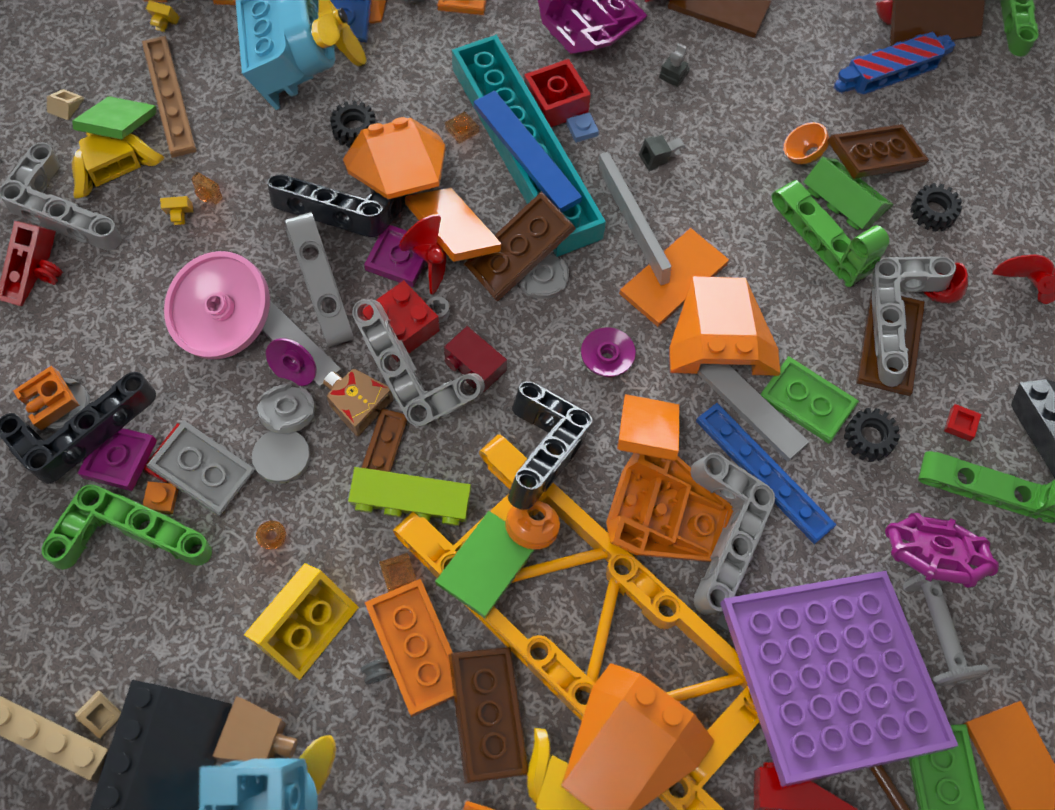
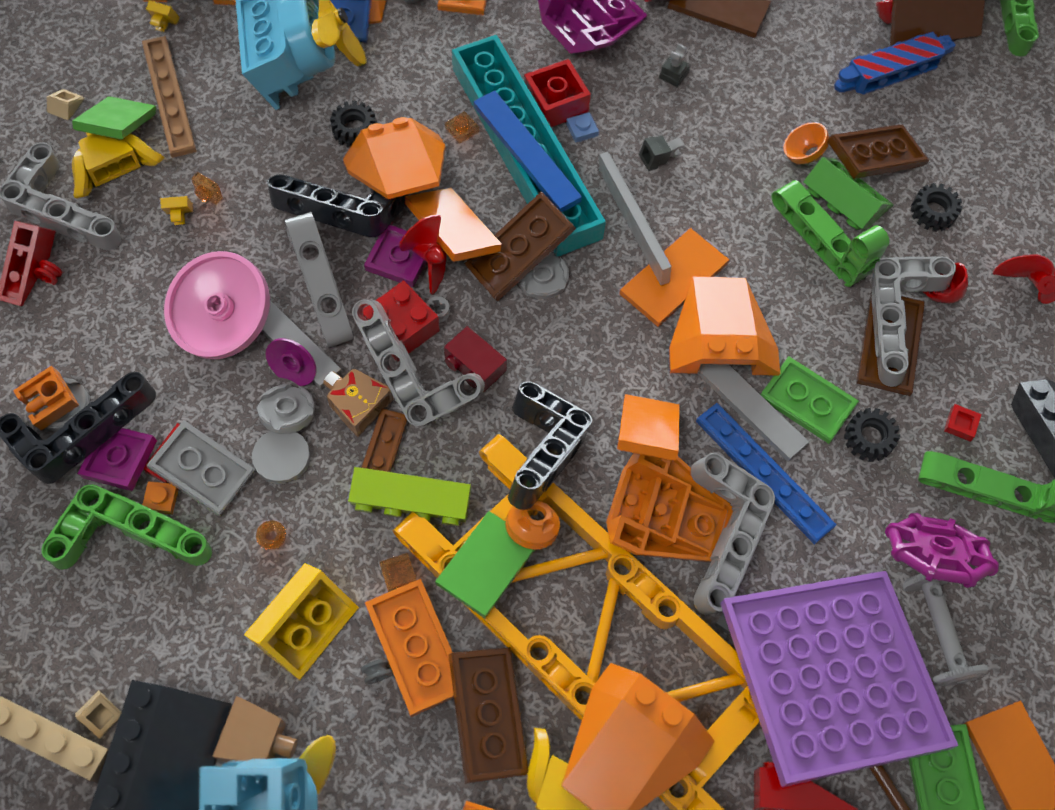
(608, 341): magenta dish -> none

